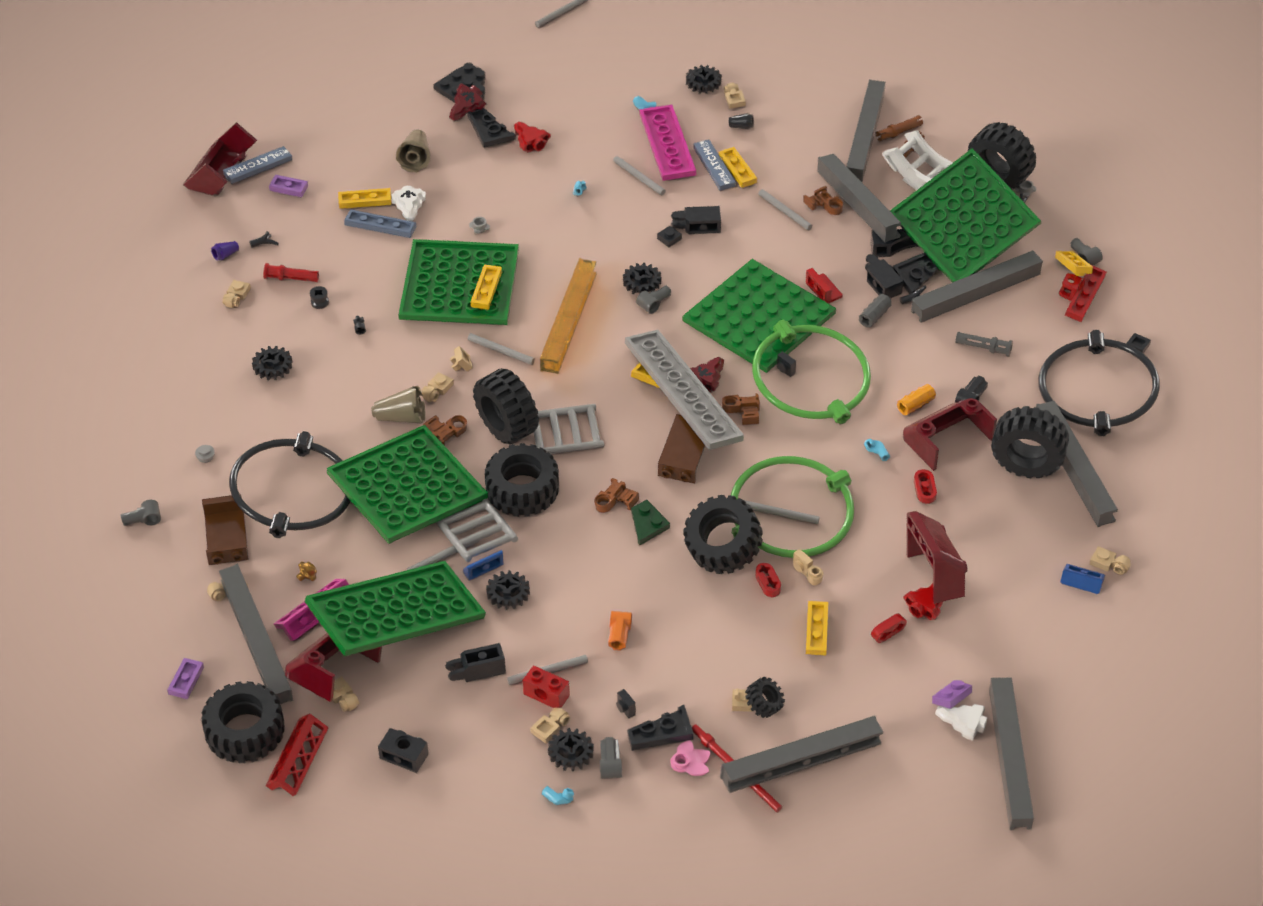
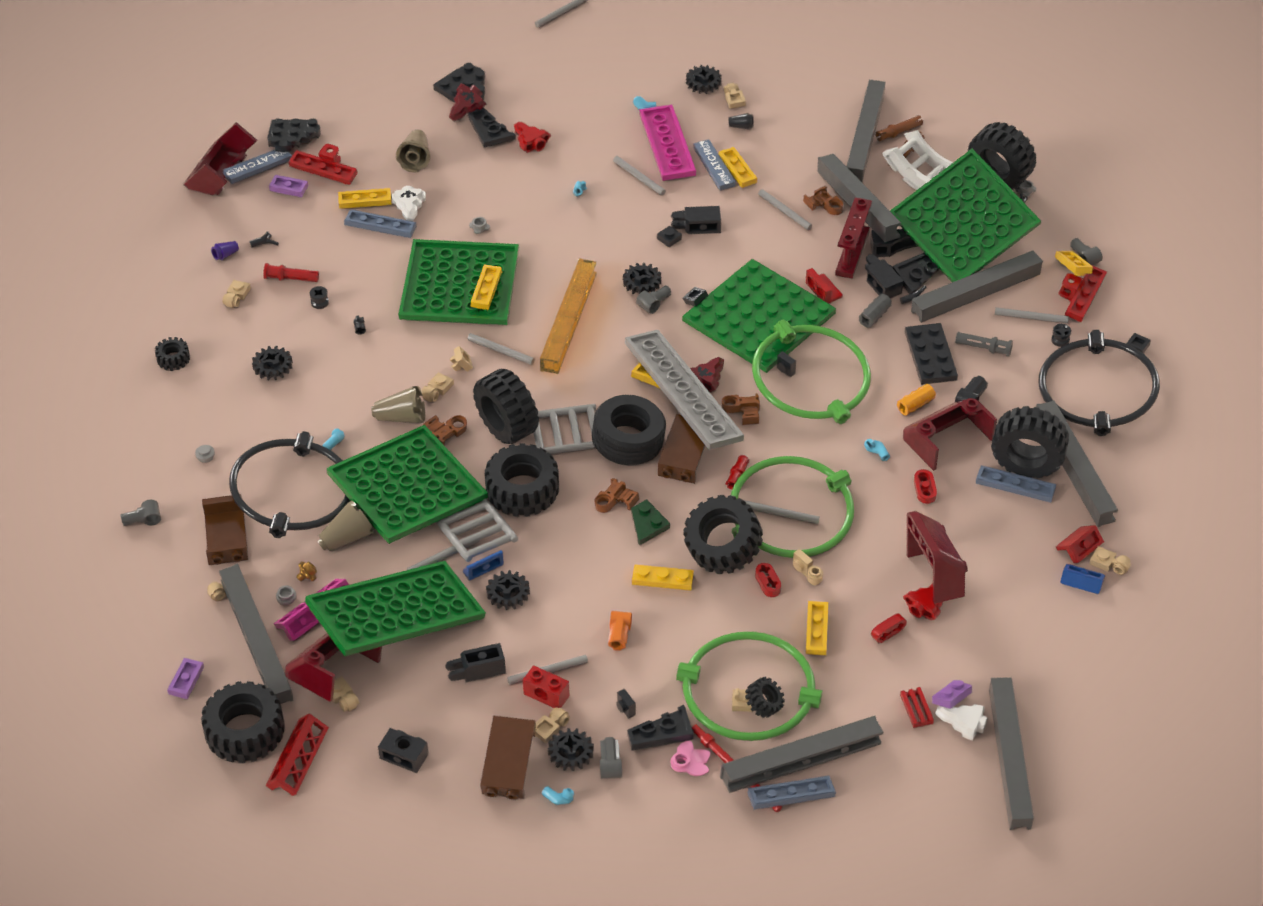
(172, 361): none -> black tyre
(286, 595): none -> light grey plate
(291, 133): none -> black plate
(325, 165): none -> red plate
(337, 437): none -> medium azure arm
(345, 528): none -> dark tan cone
(507, 757): none -> reddish brown panel
(626, 447): none -> black tyre
(662, 577): none -> yellow plate
(690, 673): none -> bright green piece
(695, 296): none -> black plate
(737, 470): none -> red pin
(791, 792): none -> sand blue tile
(853, 238): none -> dark red fence
(913, 693): none -> red tile
(931, 353): none -> black plate
(1016, 483): none -> sand blue tile
(1031, 315): none -> light grey bar
(1061, 335): none -> black wheel
(1081, 542): none -> red panel

